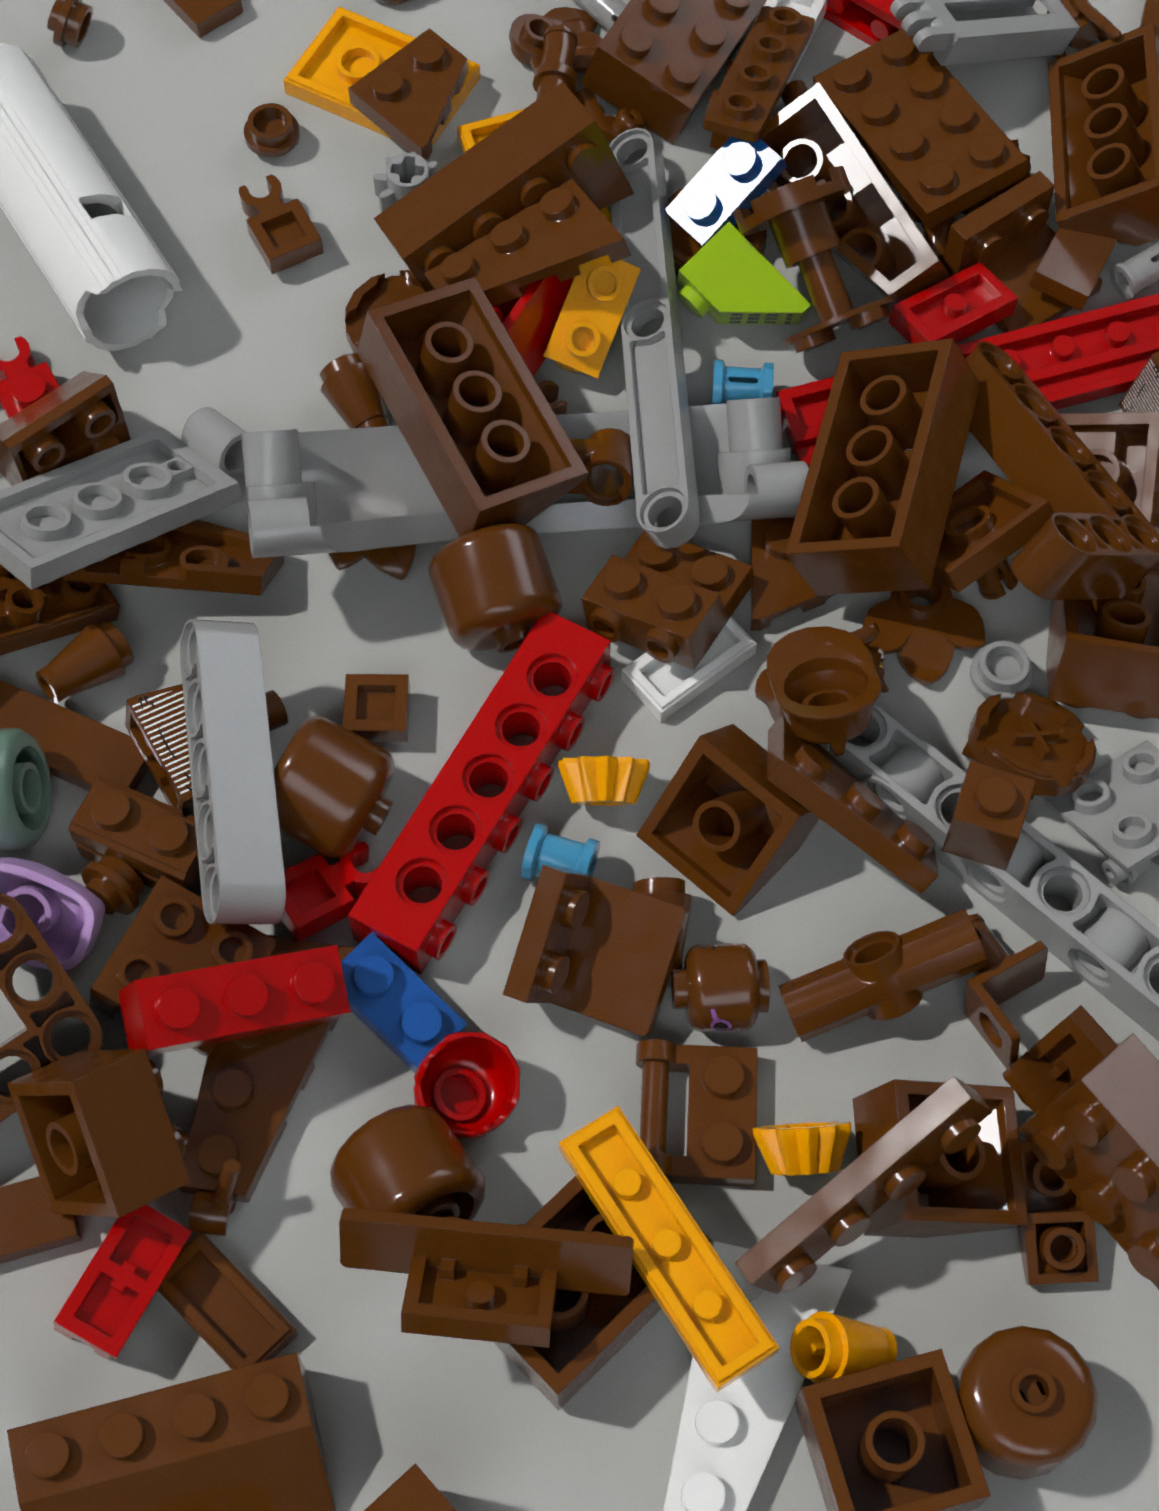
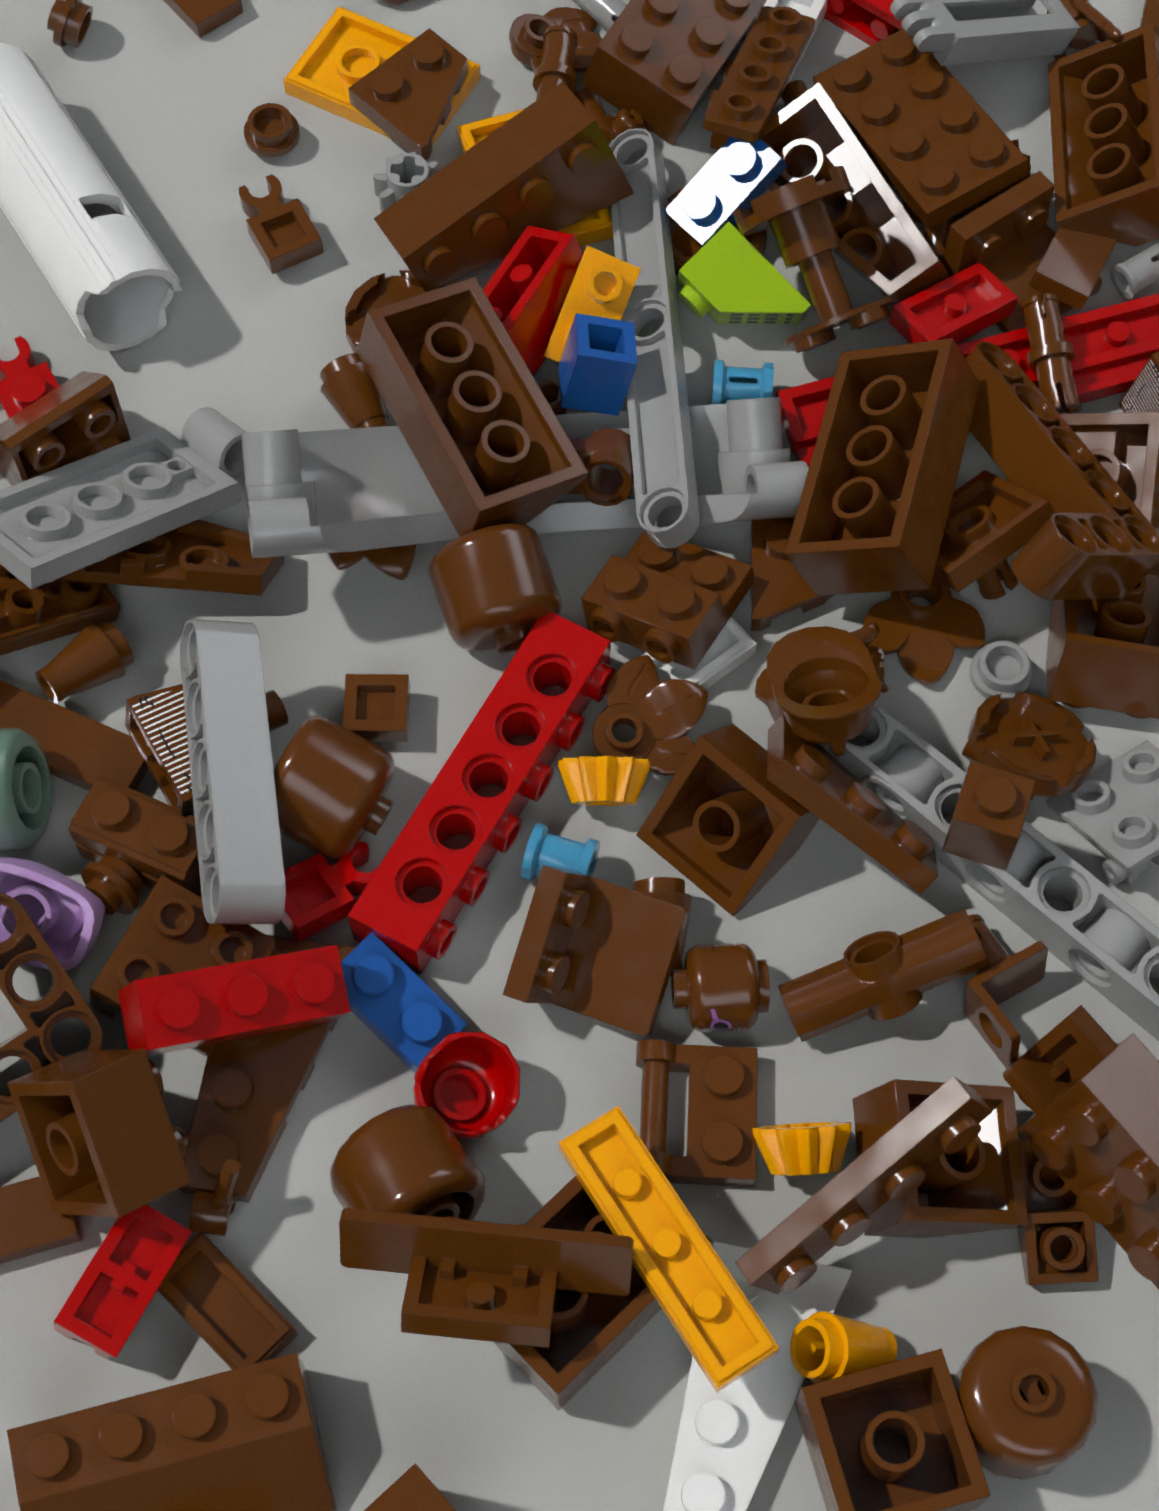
(534, 244): reddish brown wing -> none
(597, 364): none -> blue brick
(655, 710): none -> reddish brown plate
(1050, 352): none -> reddish brown pin

